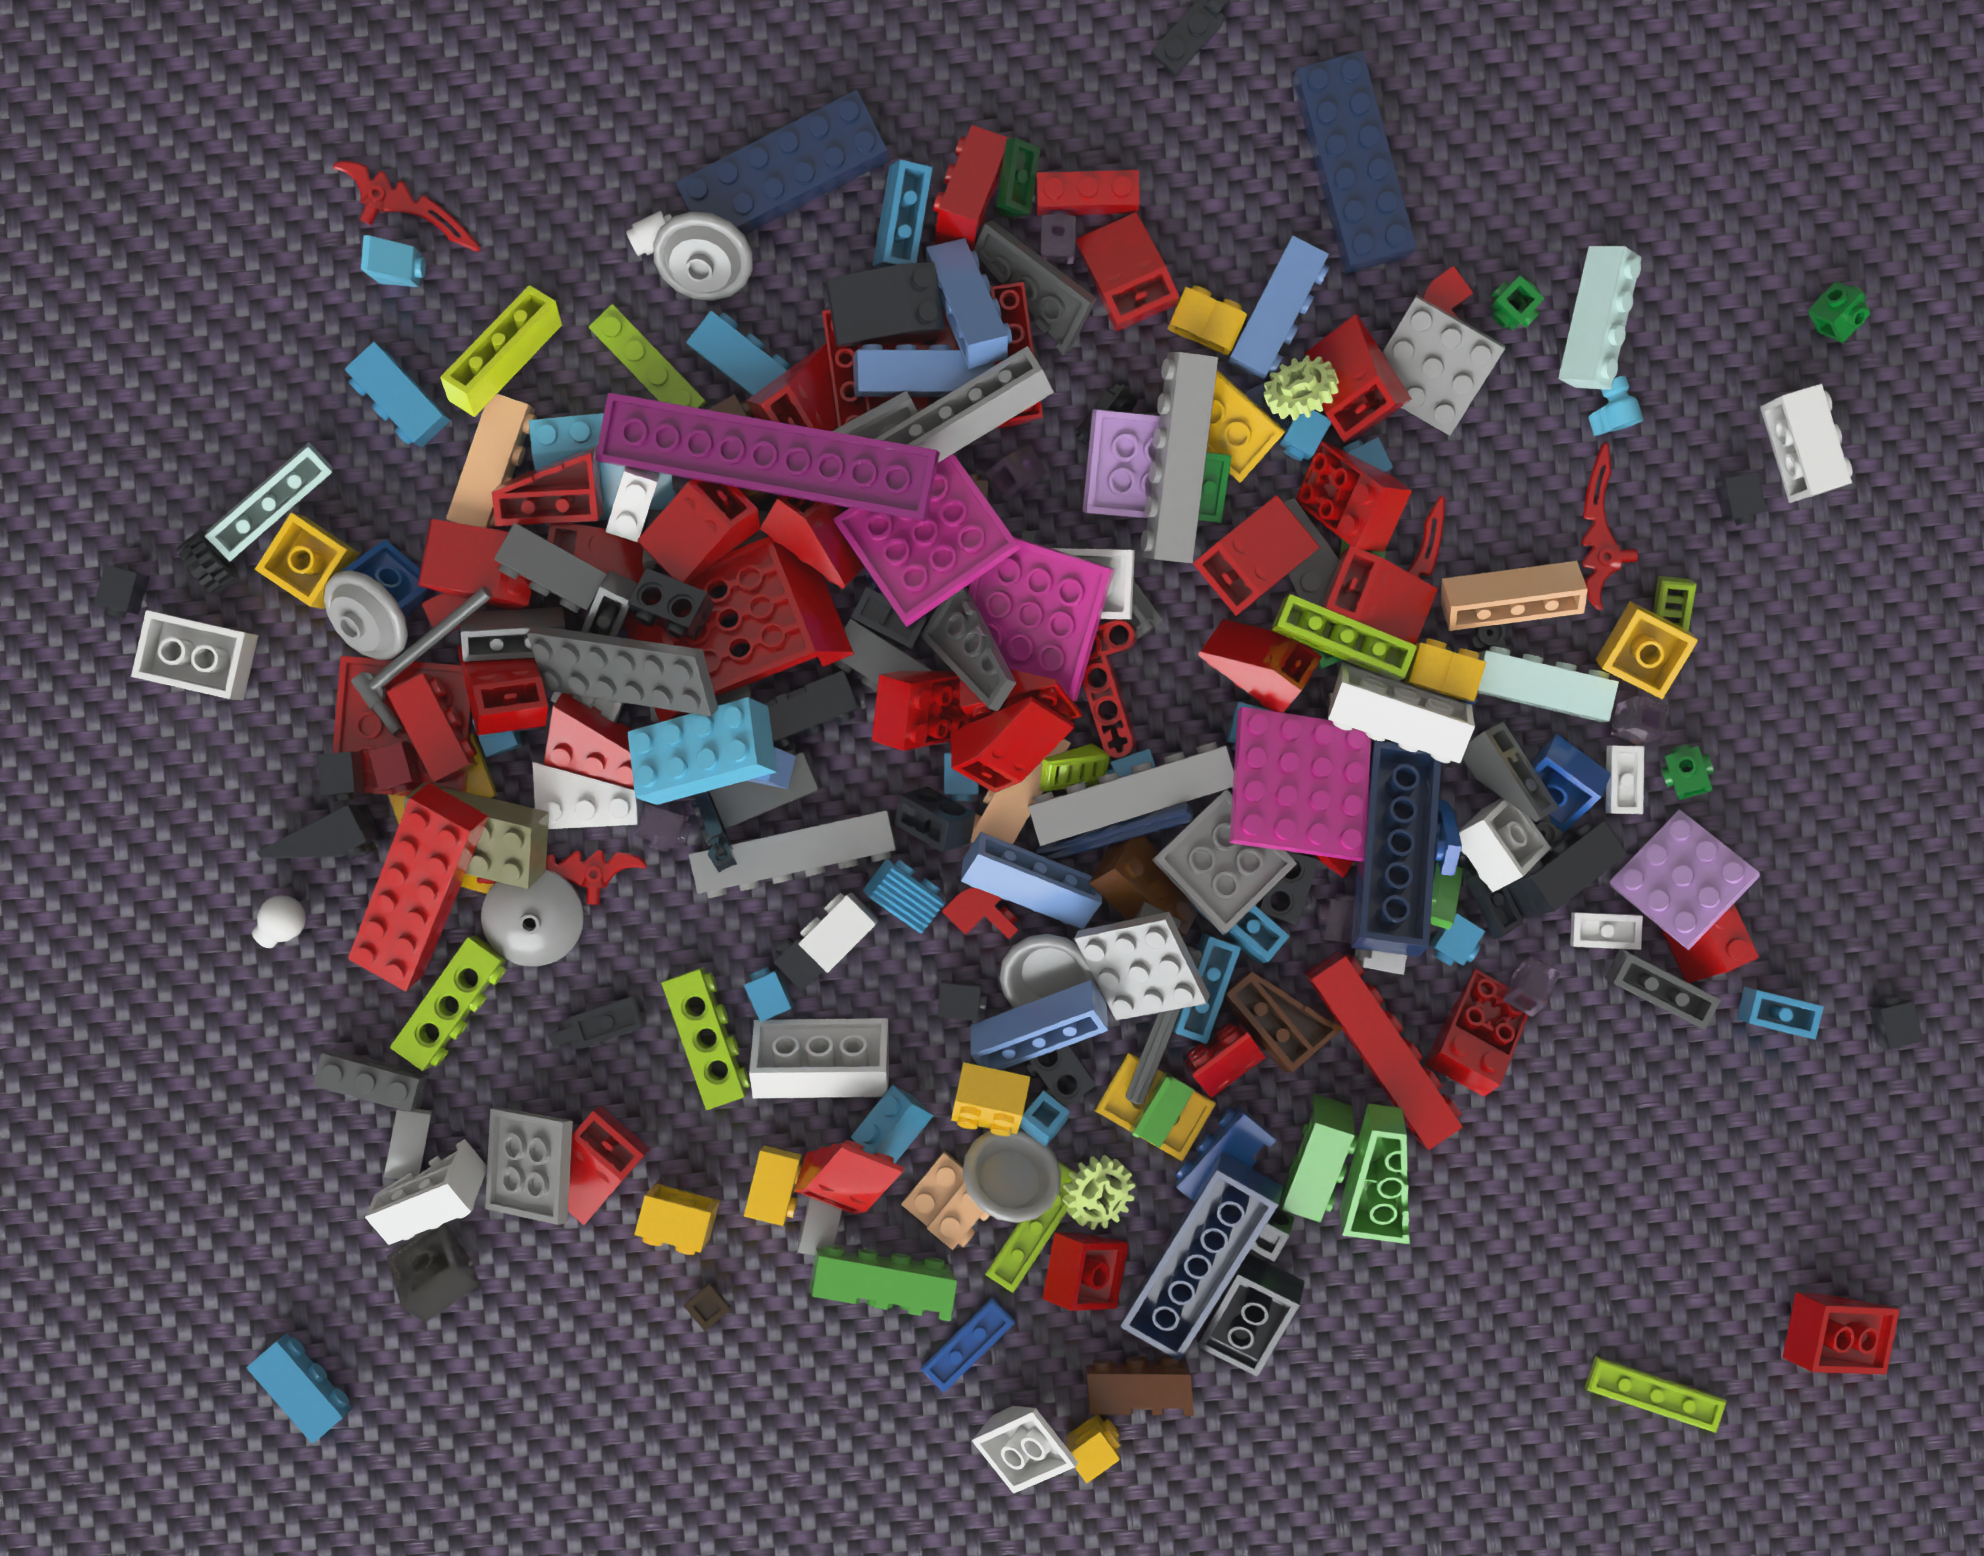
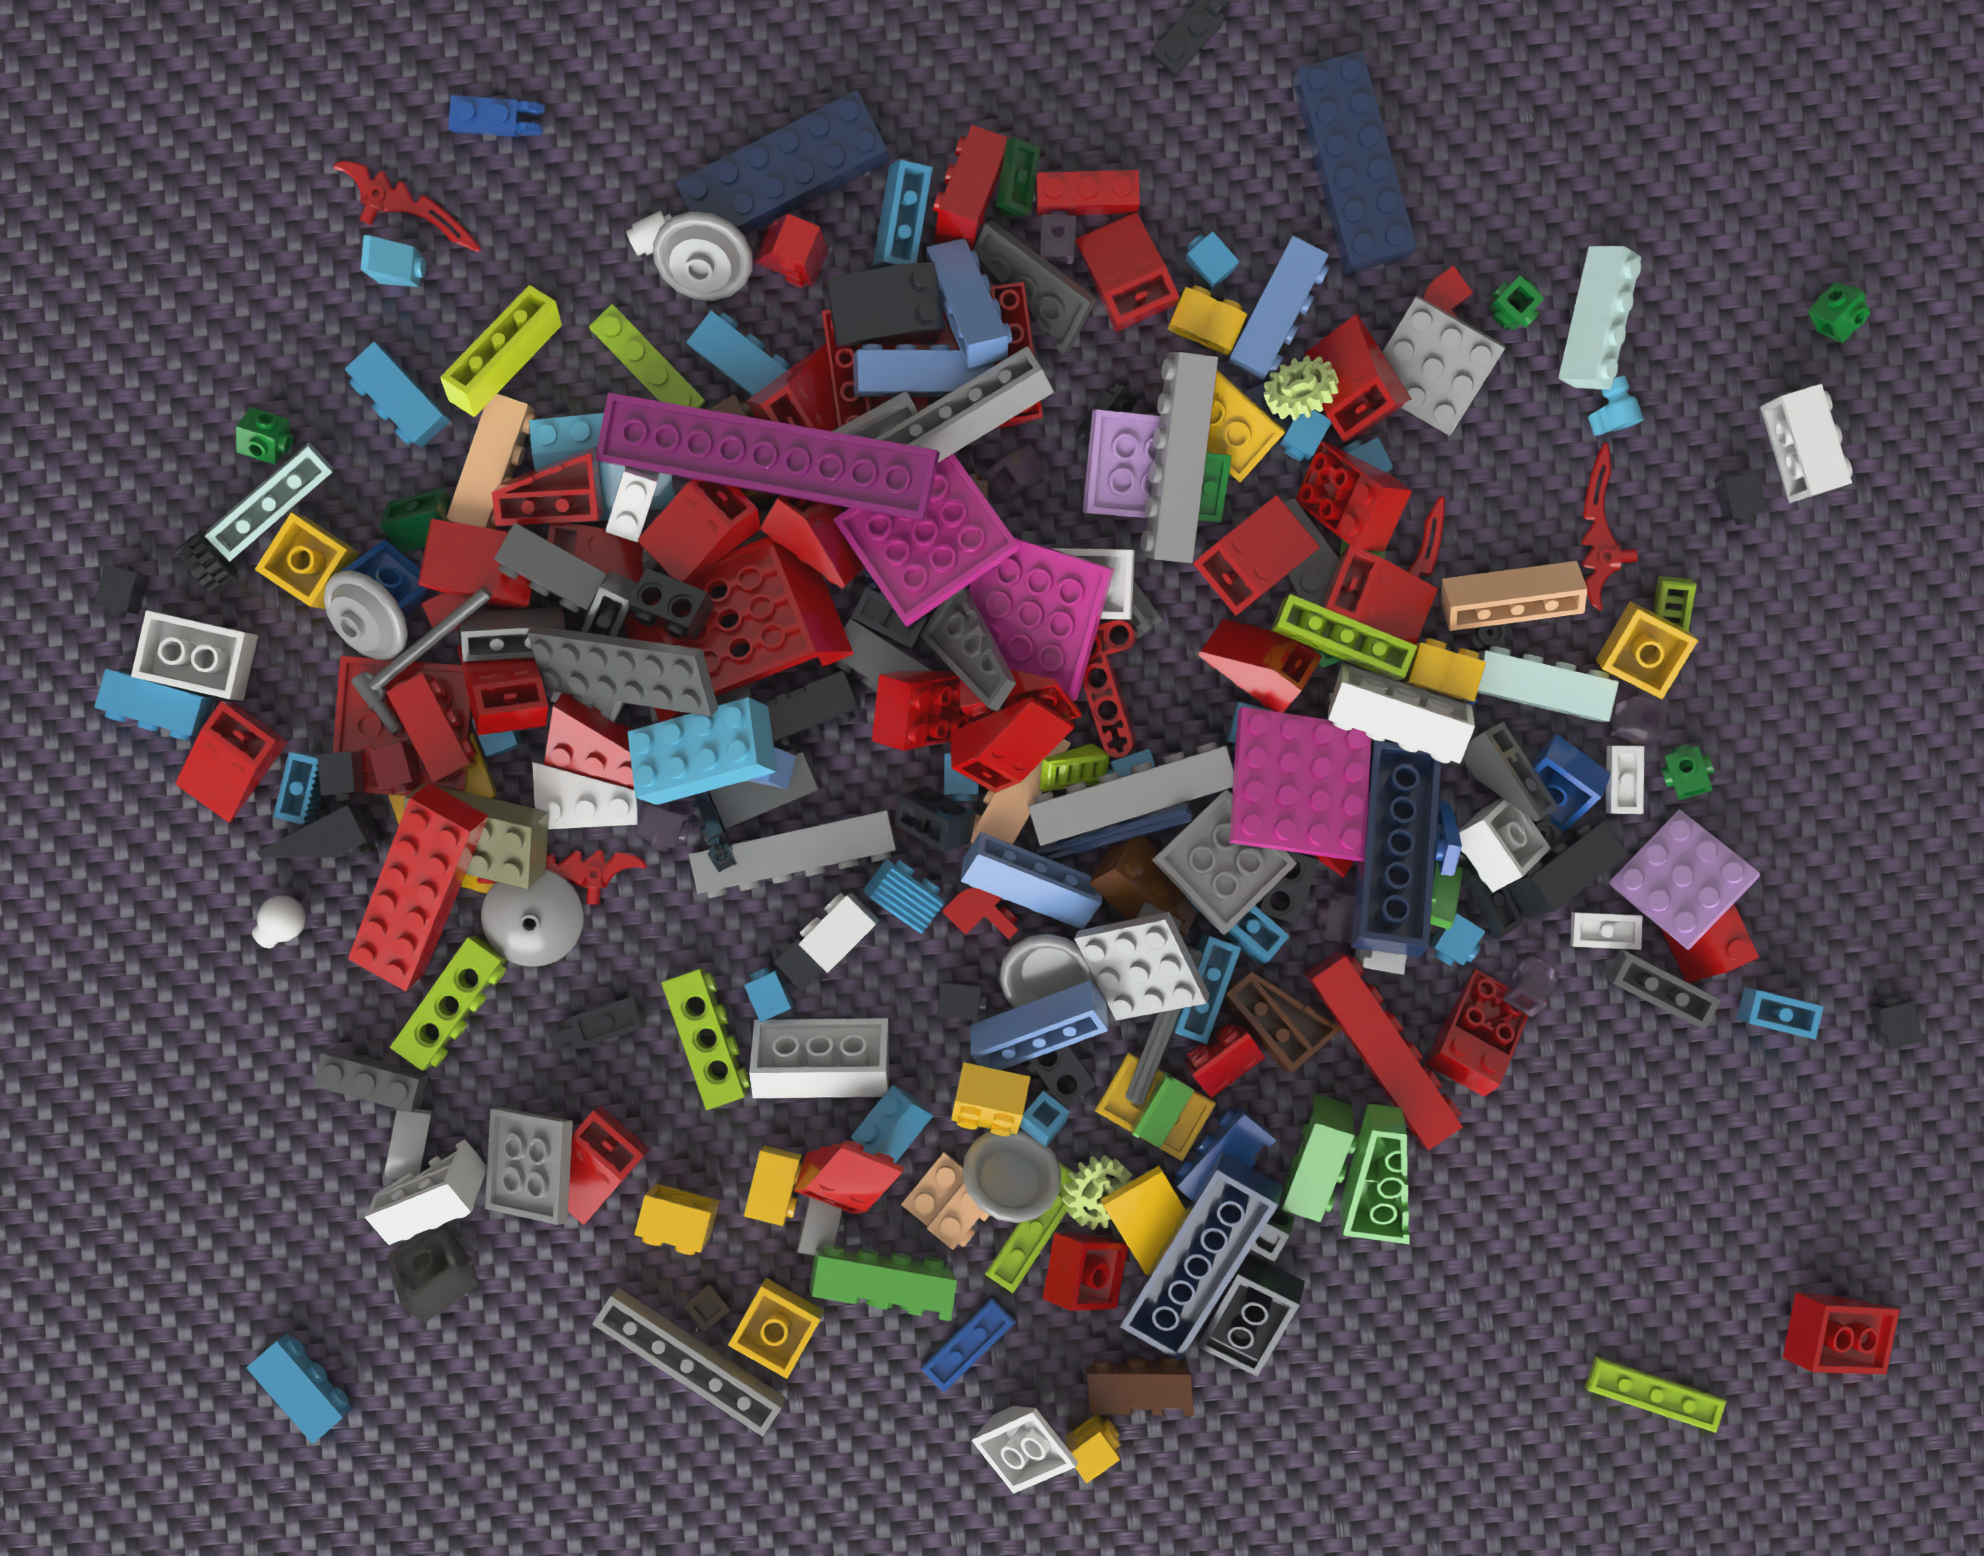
(153, 704): none -> dark azure brick
(229, 759): none -> red slope
(263, 436): none -> green brick
(299, 790): none -> dark azure brick
(408, 518): none -> dark green panel
(493, 116): none -> blue hinge
(689, 1361): none -> light grey brick
(776, 1328): none -> yellow brick
(793, 250): none -> red wedge
(1145, 1214): none -> yellow tile
(1210, 259): none -> dark azure brick

